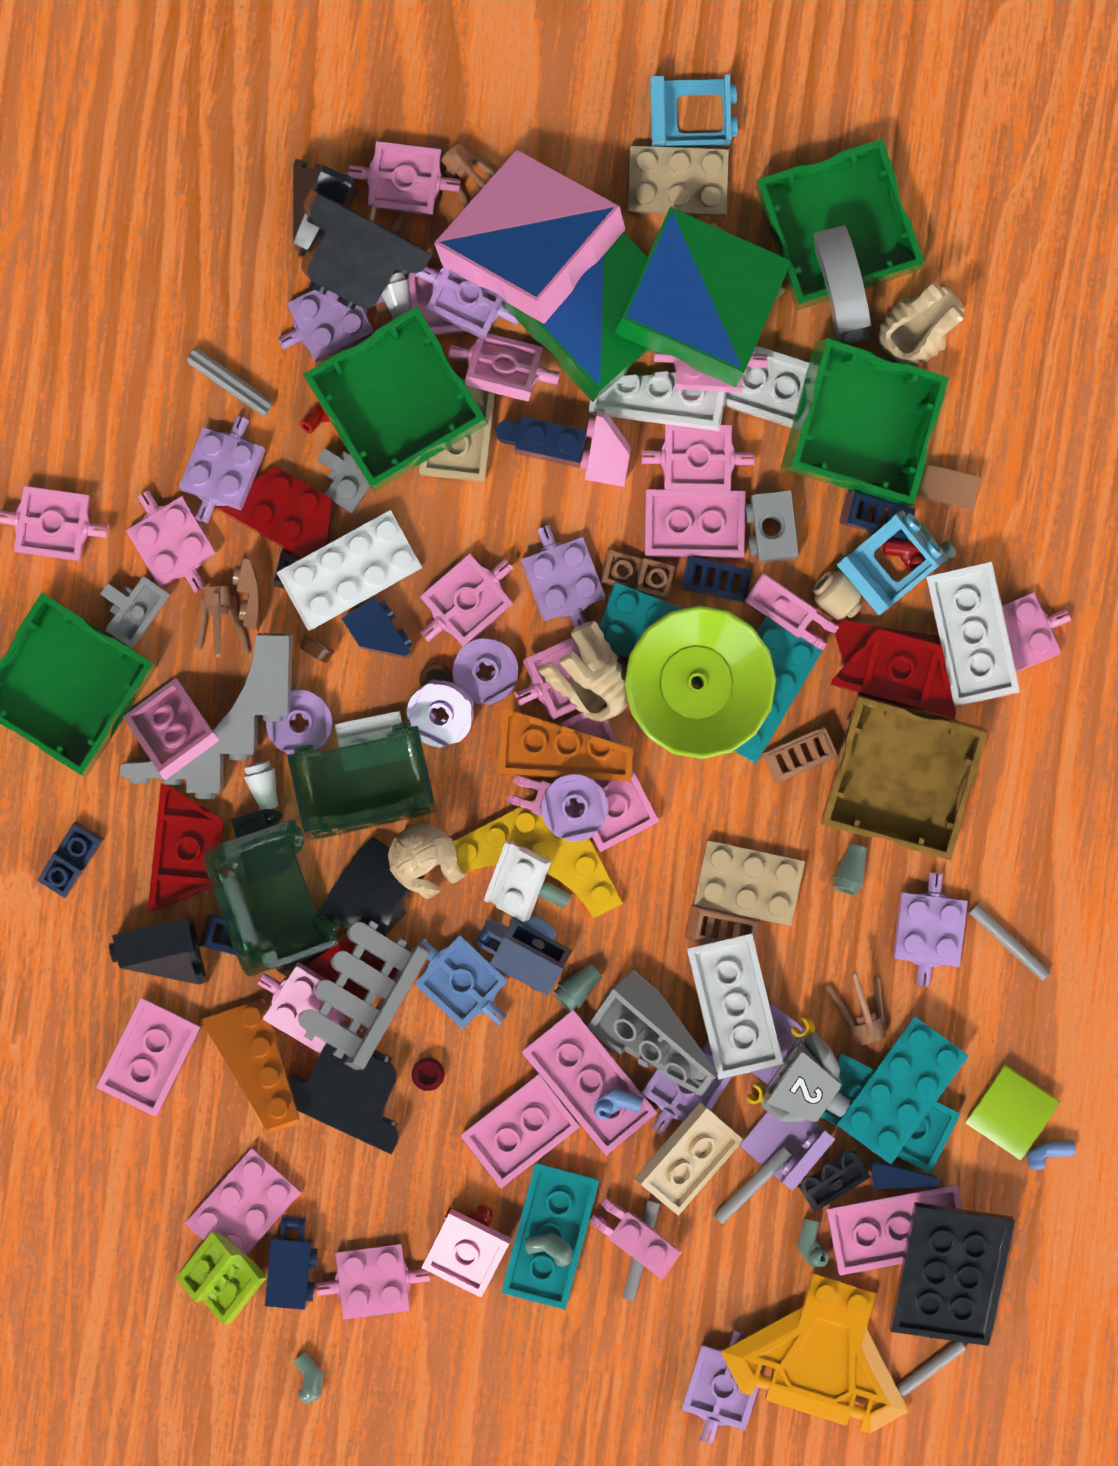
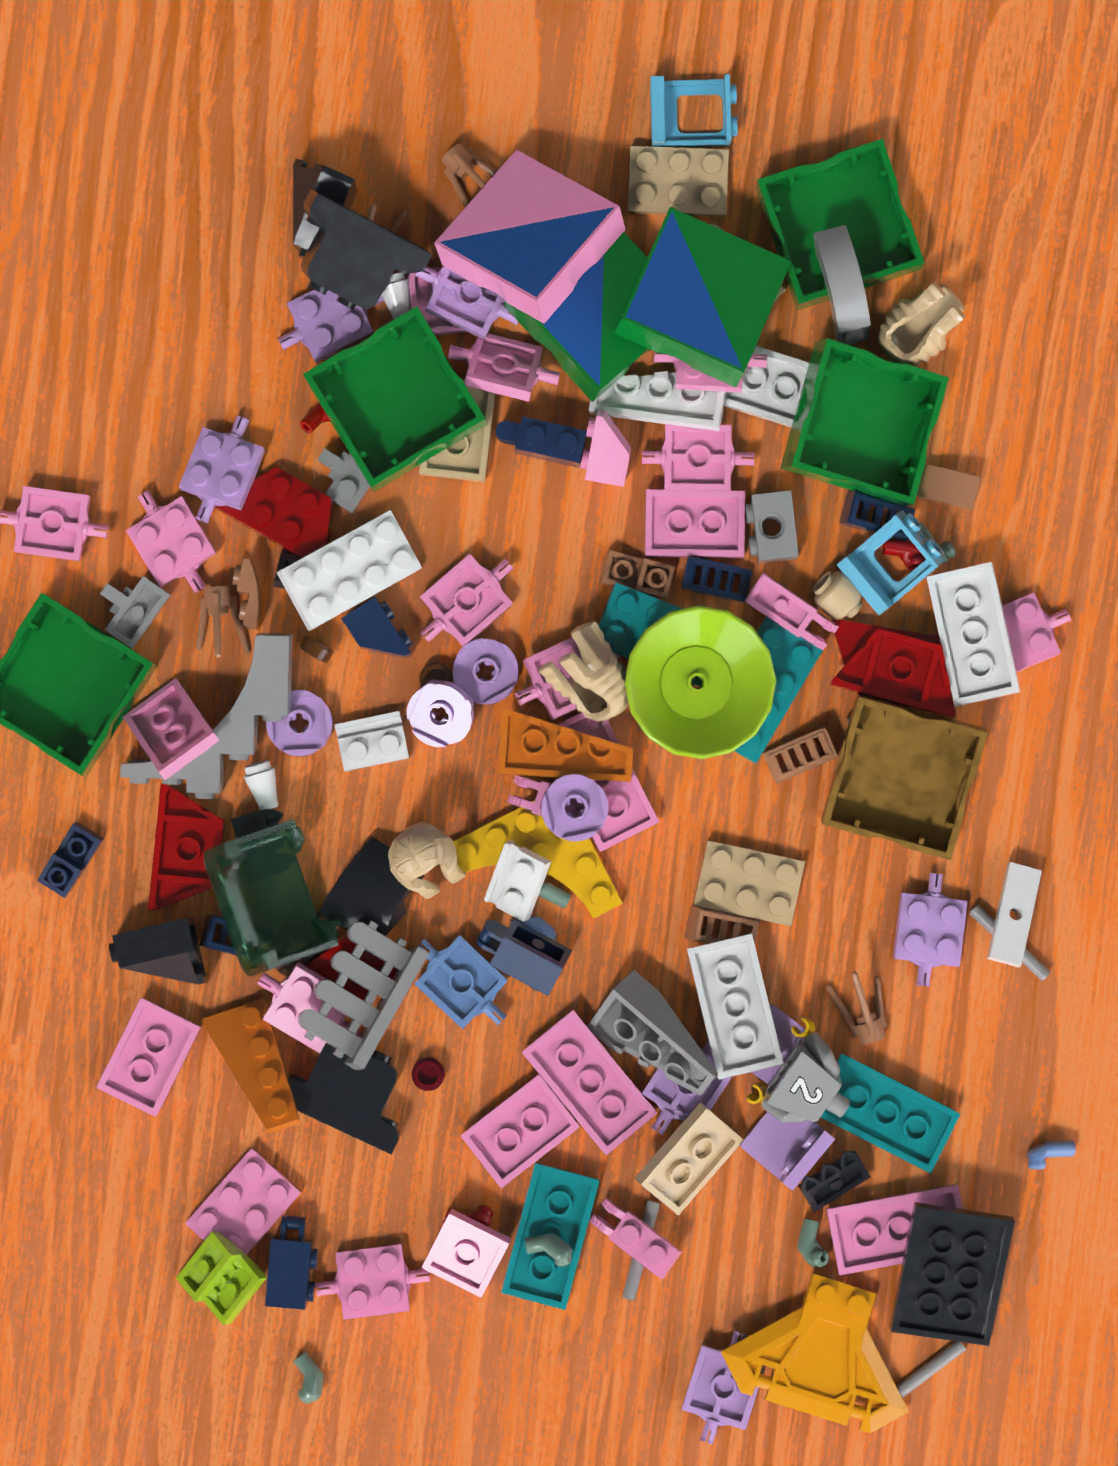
(229, 381): light grey axle -> none
(362, 784): clear green windscreen -> none
(404, 178): bright pink plate -> none
(562, 578): lavender plate -> none
(577, 987): sand green cone -> none
(615, 1100): medium blue arm -> none
(753, 1184): light grey bar -> none
(851, 870): sand green cone -> none
(891, 1176): dark blue slope -> none
(902, 1090): teal plate -> none
(1012, 1111): lime slope -> none
(1017, 895): none -> white tile

